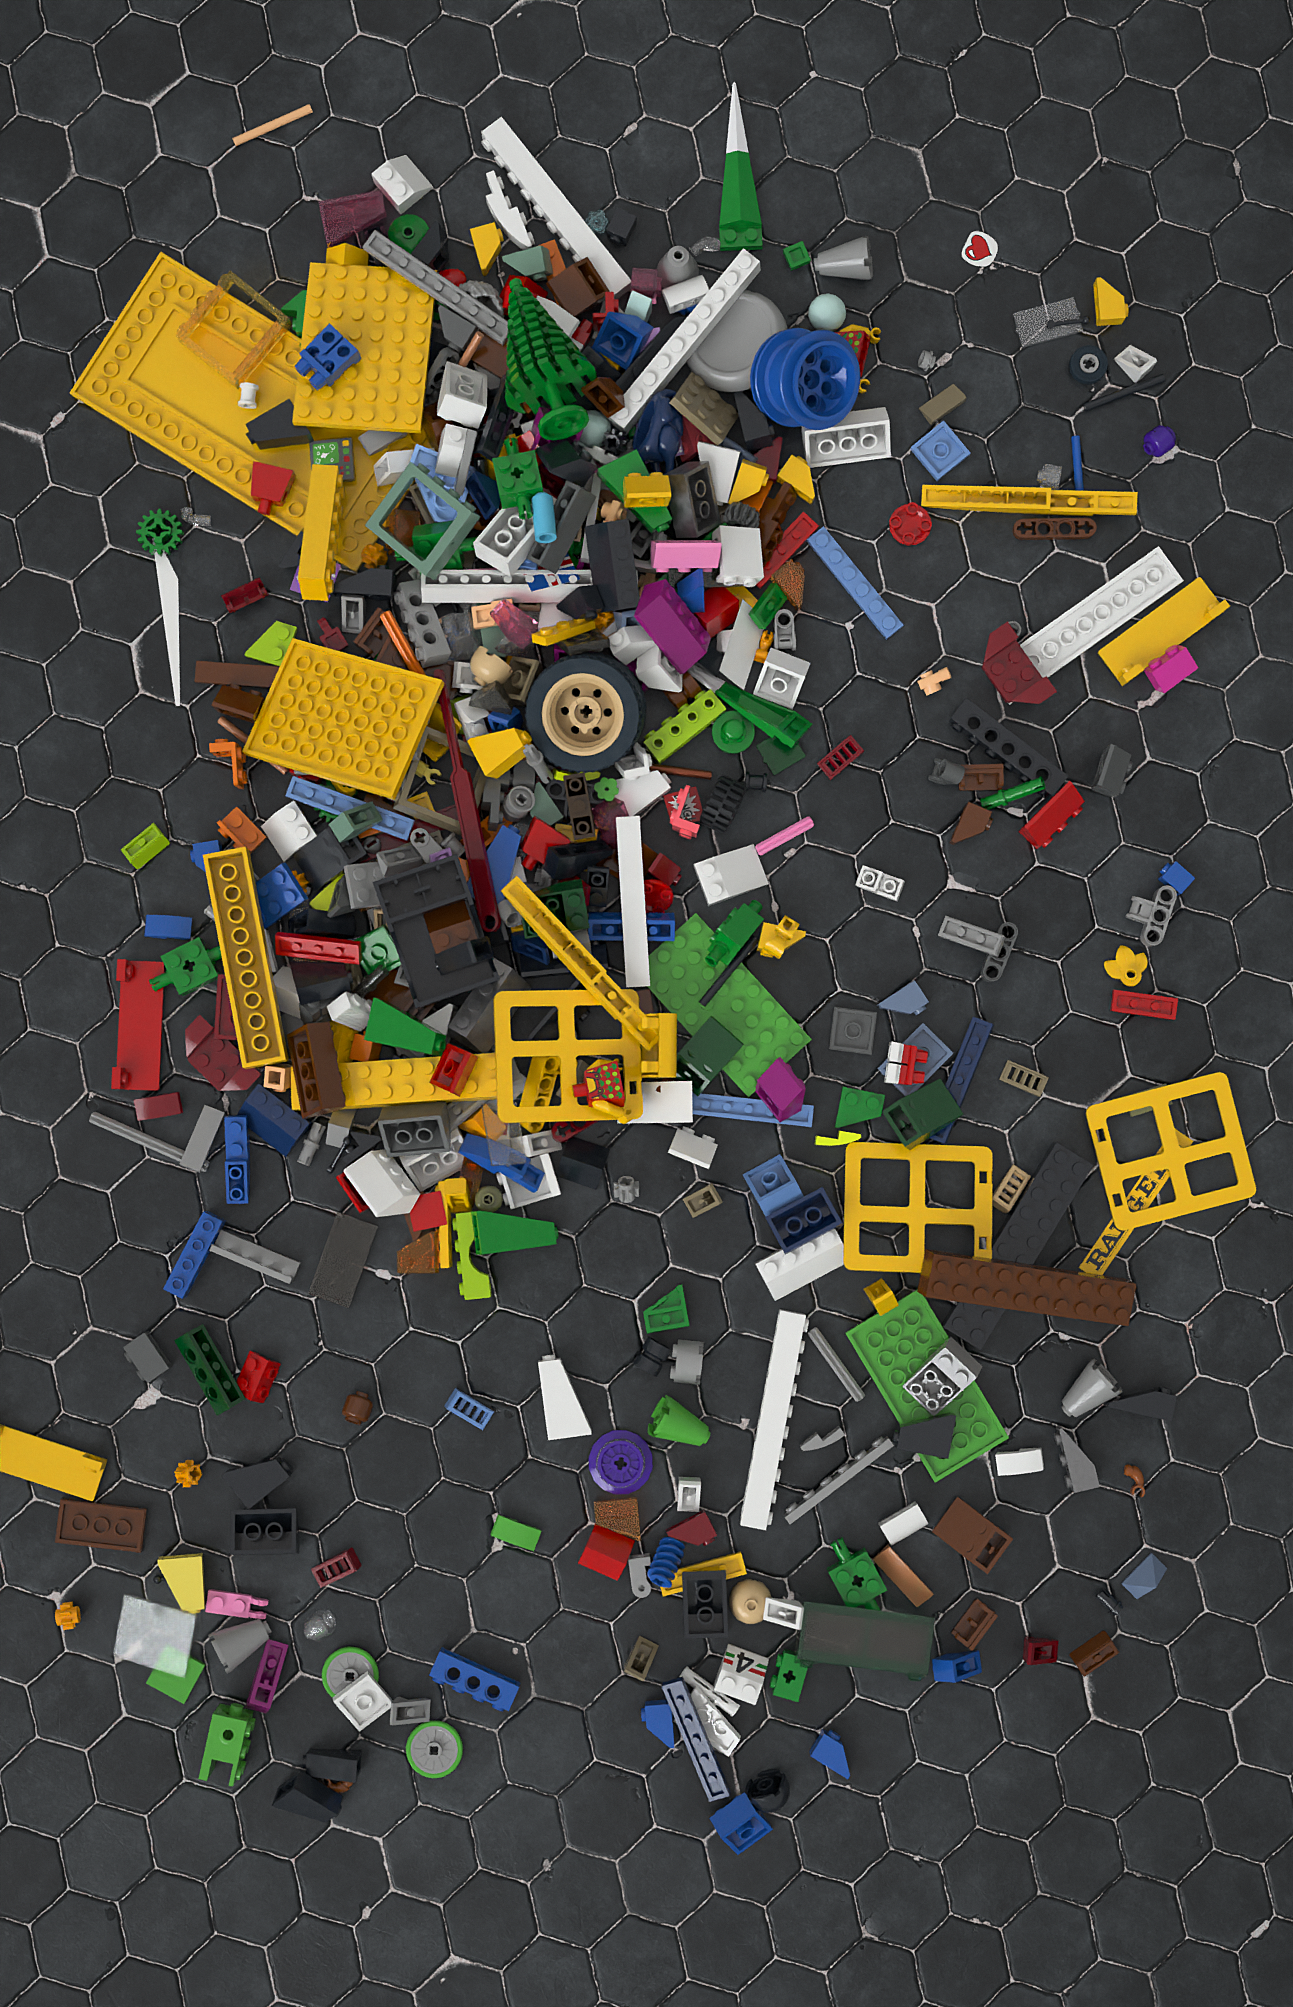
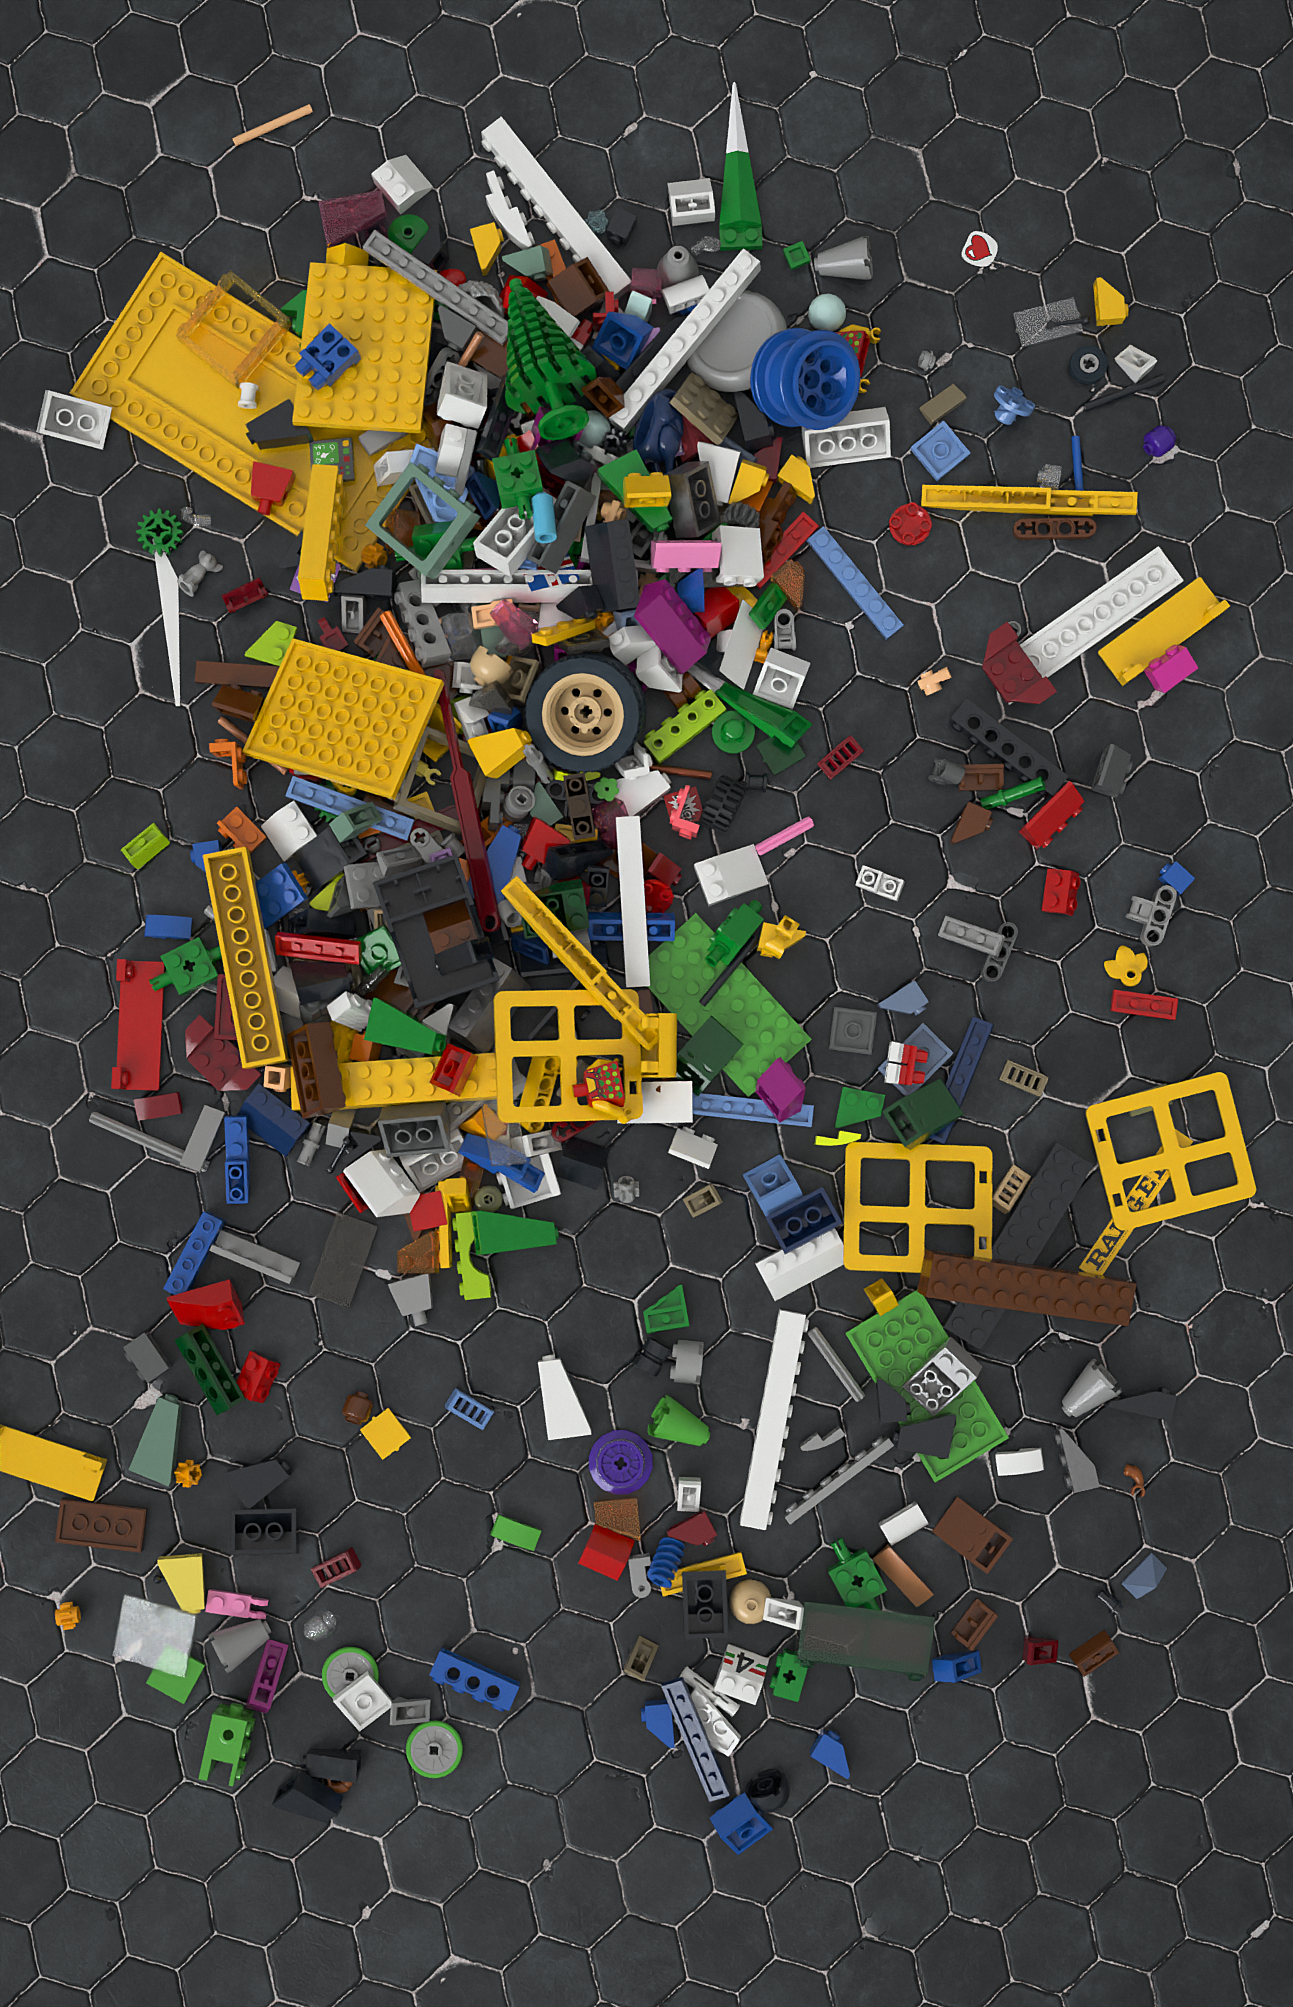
(74, 419): none -> white slope
(159, 1444): none -> sand green slope
(191, 579): none -> light grey animal
(213, 1306): none -> red slope
(385, 1433): none -> yellow piece
(413, 1296): none -> light grey torso
(691, 202): none -> white slope
(891, 1404): none -> black slope
(1011, 404): none -> medium blue plate
(1061, 891): none -> red bracket

